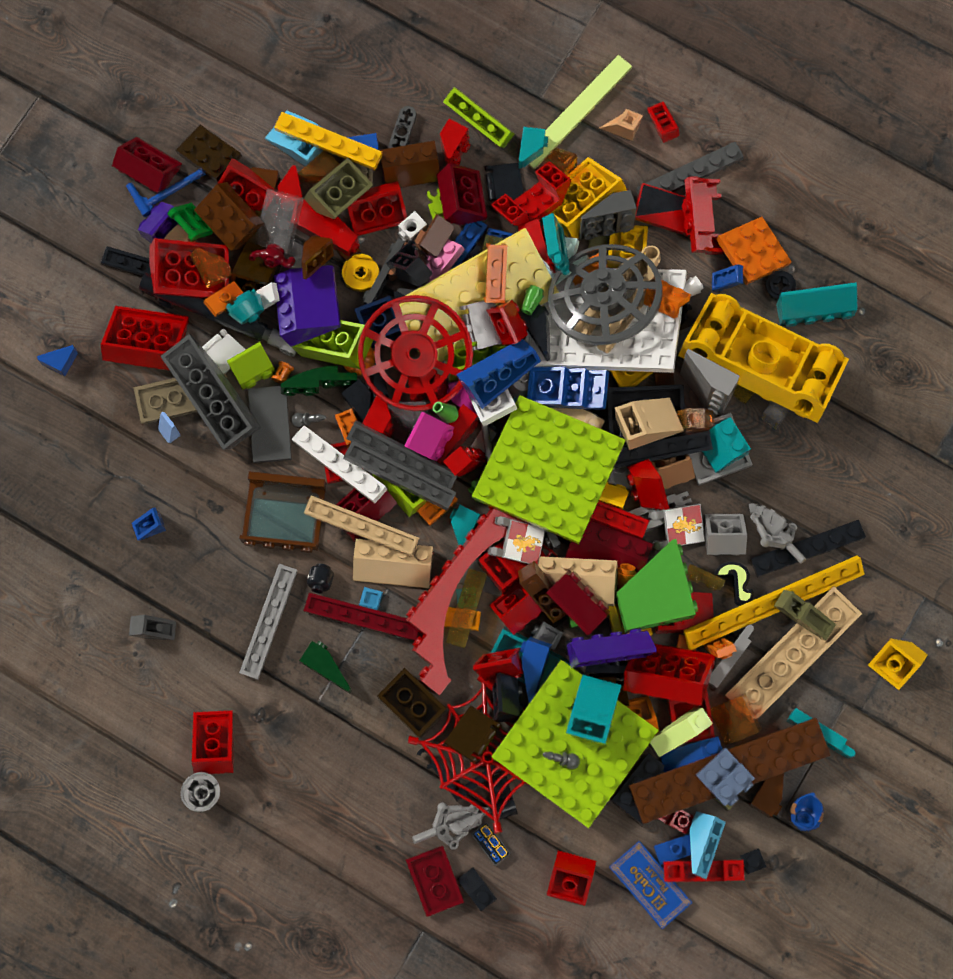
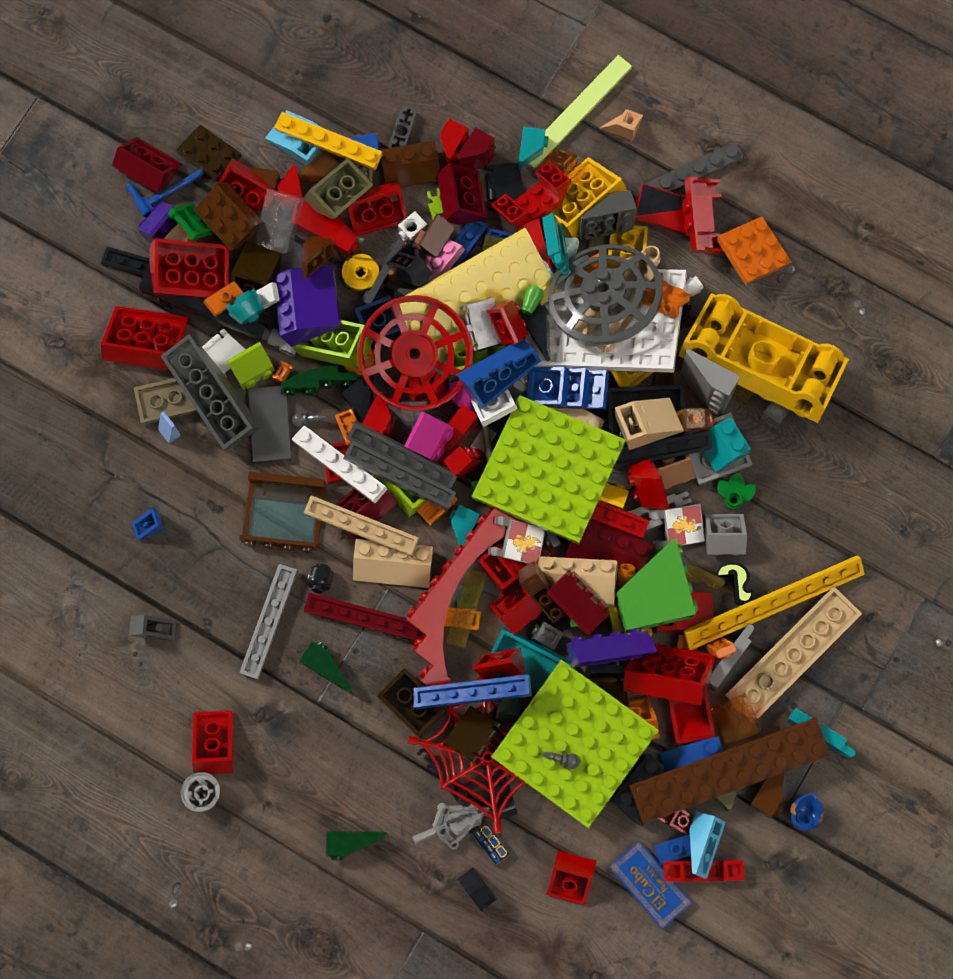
(59, 360): blue slope -> none
(211, 267): clear orange slope -> none
(273, 256): dark red piece -> none
(345, 843): none -> dark green slope
(371, 598): dark azure tile -> none
(434, 881): dark red plate -> none
(446, 412): bright green cone -> none
(472, 692): none -> blue plate
(477, 150): none -> dark red slope
(479, 117): lime brick -> none
(496, 273): orange container -> none
(534, 661): blue slope -> none
(593, 709): teal slope -> none
(667, 132): red slope -> none
(680, 731): yellowish green slope -> none
(725, 777): sand blue plate -> none
(727, 278): blue plate -> none
(735, 489): none -> green plate
(753, 861): black plate -> none
(771, 527): light grey bar -> none
(774, 279): black gear -> none
(805, 614): olive slope -> none
(809, 548): black plate -> none
(817, 304): teal slope -> none
(898, 661): yellow slope -> none

